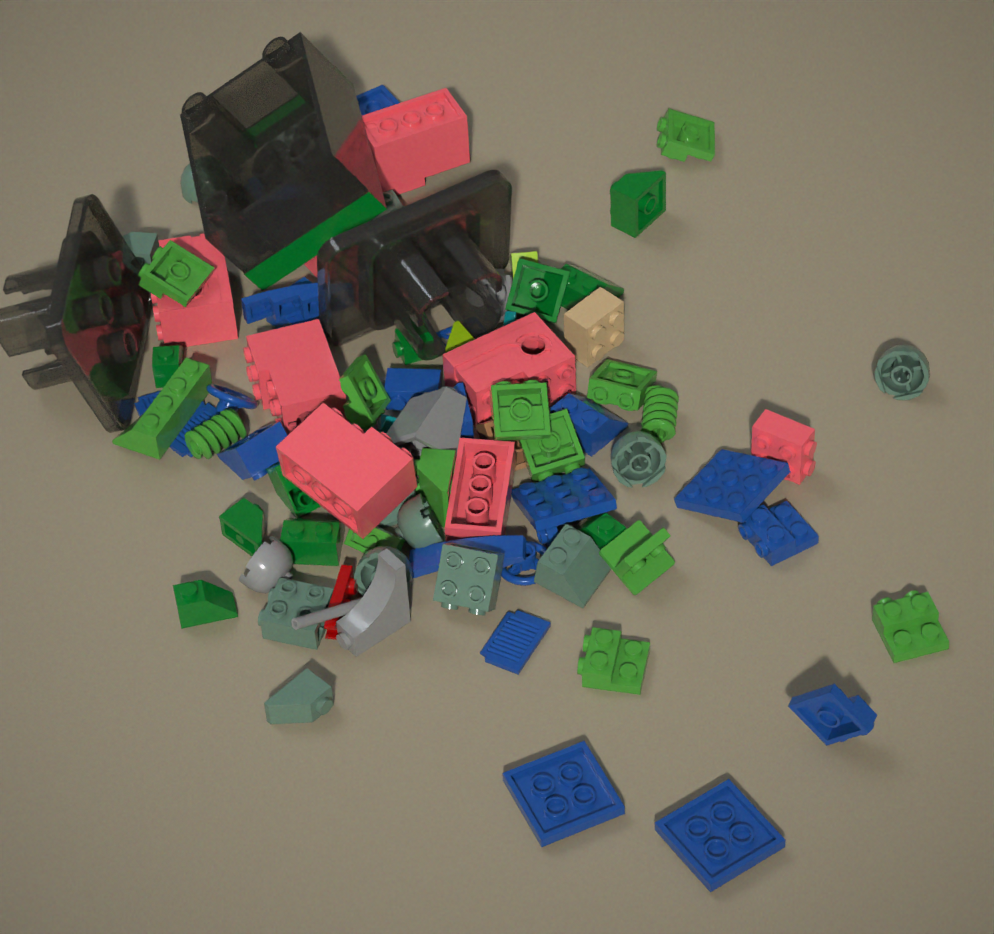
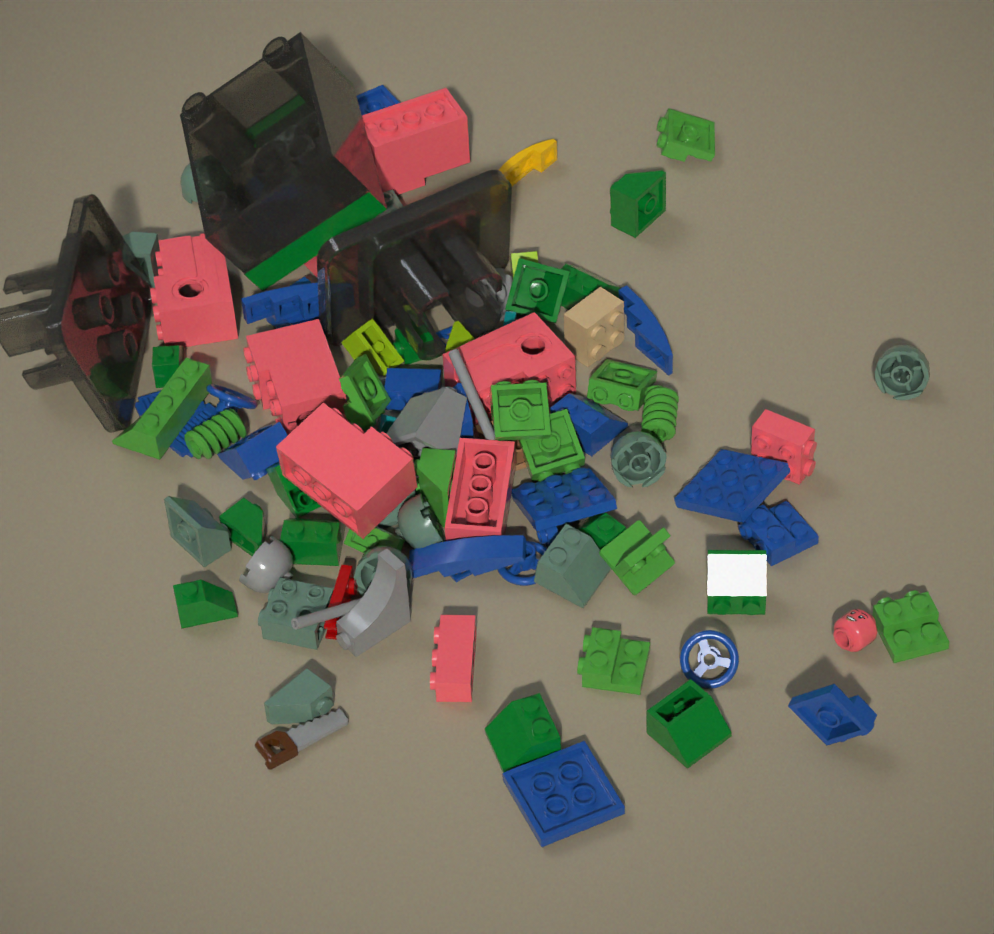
(175, 273): bright green plate -> none
(197, 530): none -> sand green slope
(299, 738): none -> piece
(373, 342): none -> lime slope
(454, 658): none -> coral brick
(468, 578): sand green brick -> none
(472, 394): none -> light grey piece
(514, 641): blue window -> none
(523, 733): none -> green slope
(535, 157): none -> yellow slope
(648, 333): none -> blue slope
(687, 724): none -> green slope
(701, 638): none -> blue piece
(719, 835): blue plate -> none
(736, 582): none -> slope
(855, 630): none -> coral head

